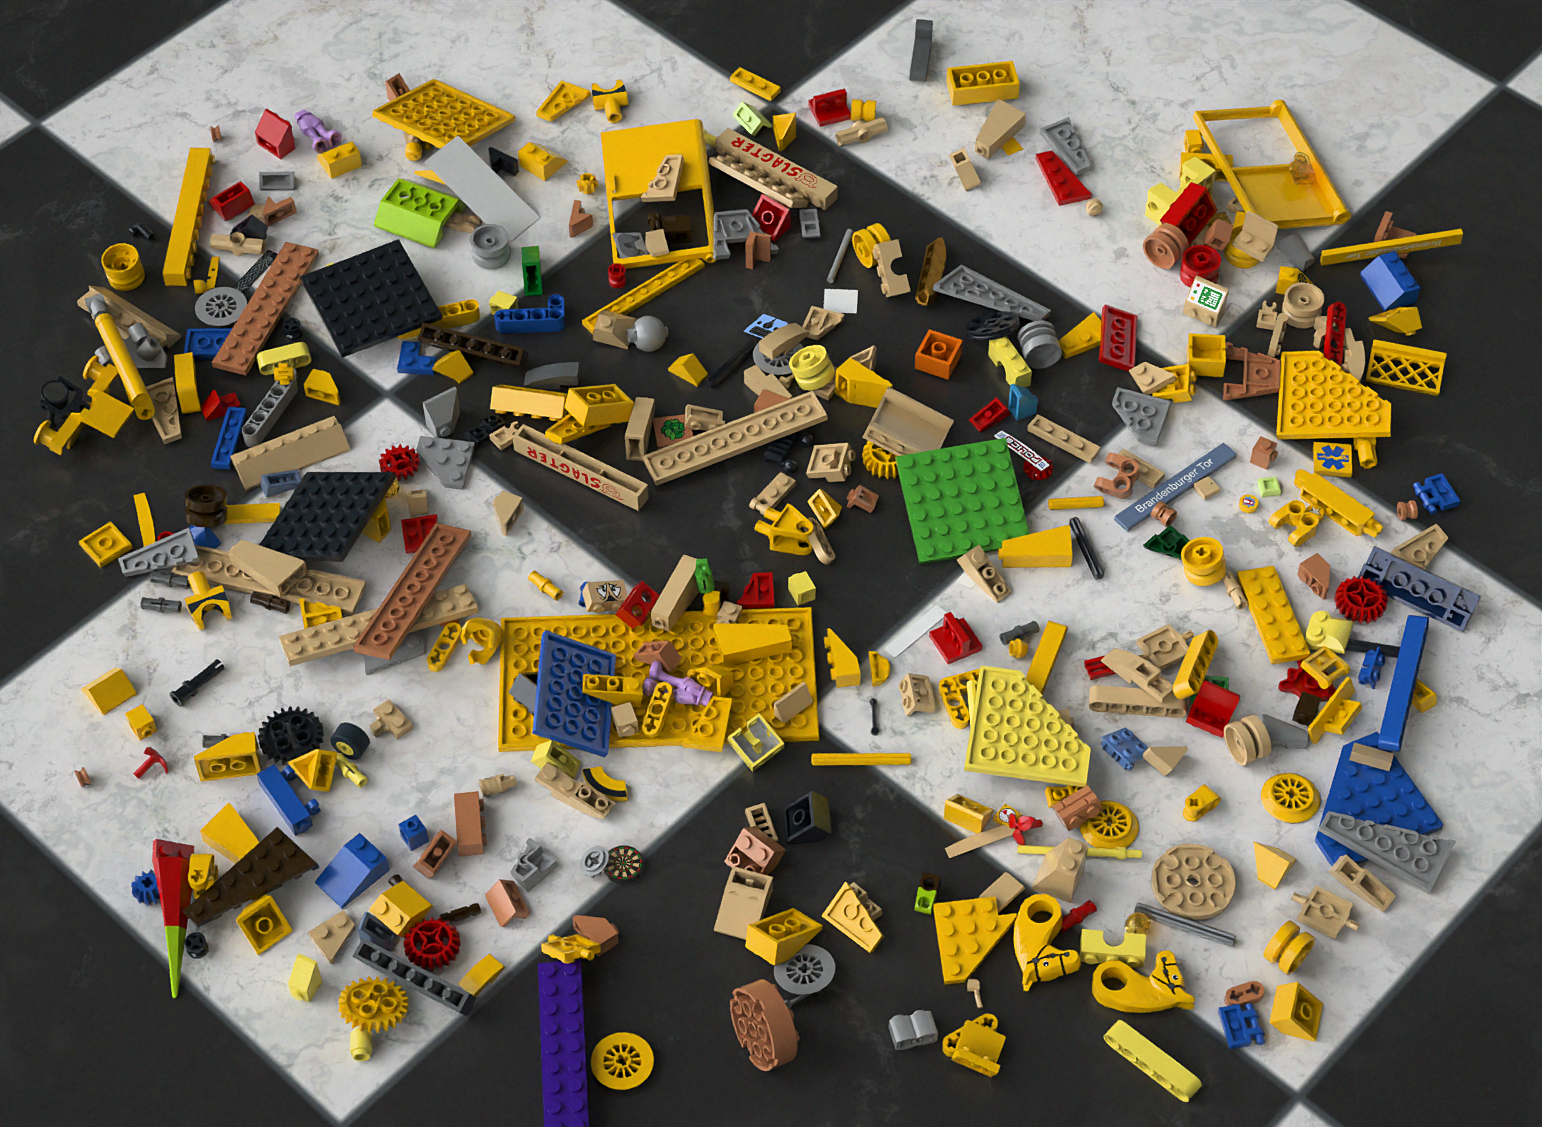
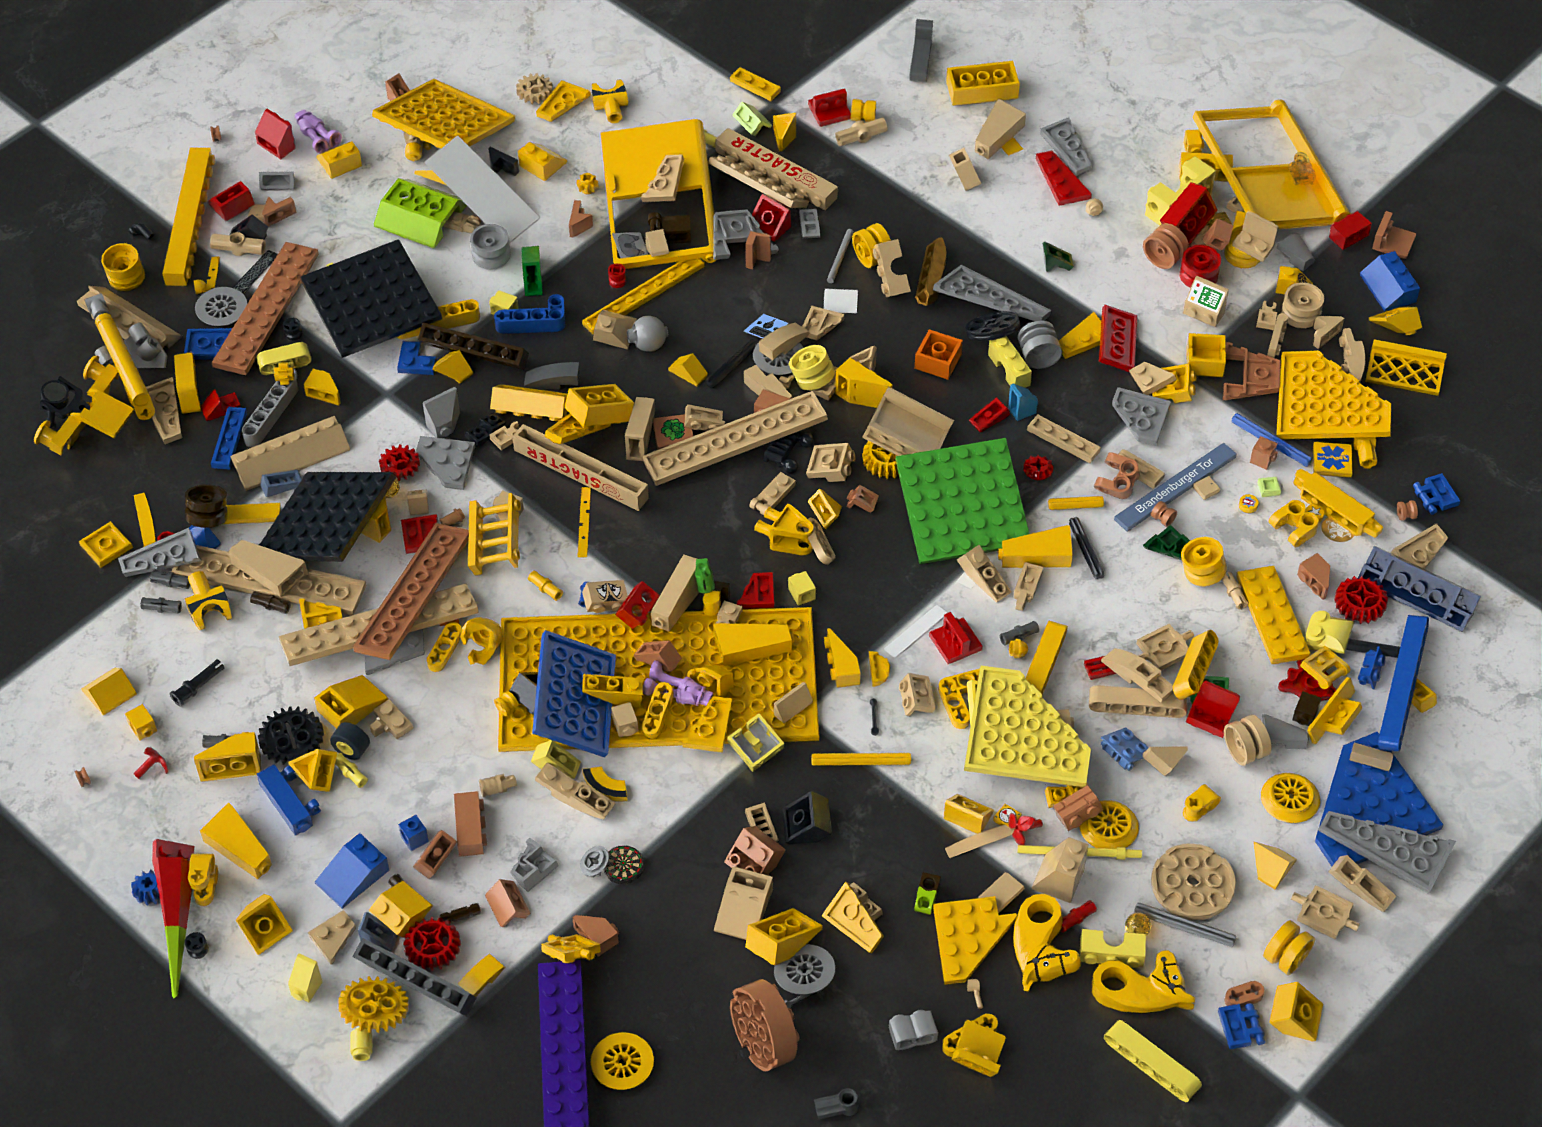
(256, 874): dark brown wing -> none
(349, 701): none -> yellow slope
(453, 517): none -> medium nougat pin
(477, 529): none -> yellow fence
(506, 703): none -> yellow wheel
(534, 88): none -> tan gear
(584, 518): none -> yellow piece
(835, 1105): none -> dark grey piece
(1023, 450): sticker -> none
(1027, 584): none -> tan hinge
(1056, 256): none -> dark green slope
(1282, 446): none -> blue axle
(1335, 532): none -> pearl gold sticker
(1338, 336): red beam -> none
(1350, 230): none -> red brick
(1398, 245): yellow tile -> none

